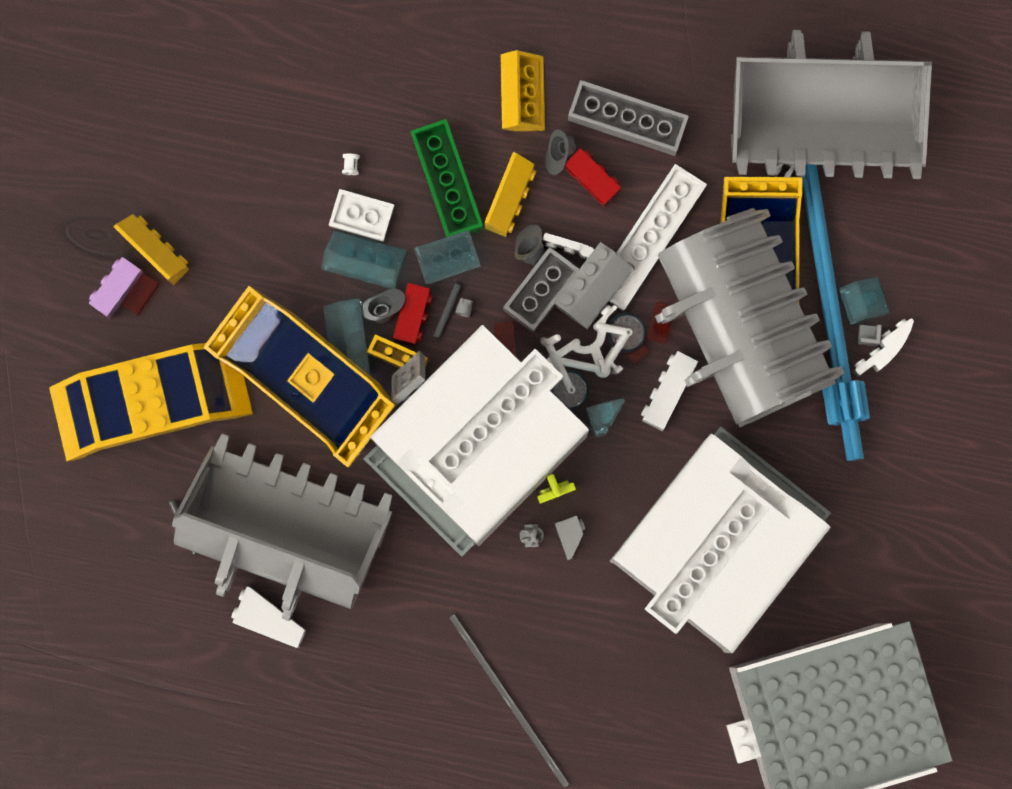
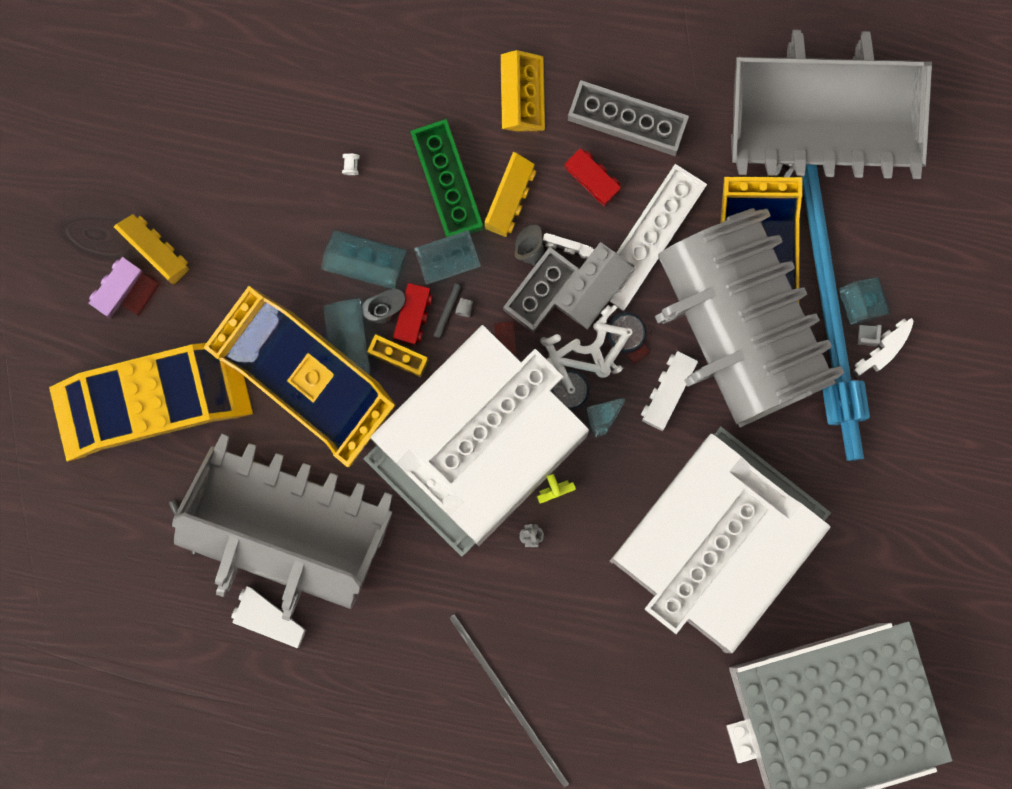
(361, 215): white plate -> none
(408, 378): light grey plate -> none
(560, 150): dark grey piece -> none
(570, 534): light grey slope -> none
(656, 331): clear red tile -> none

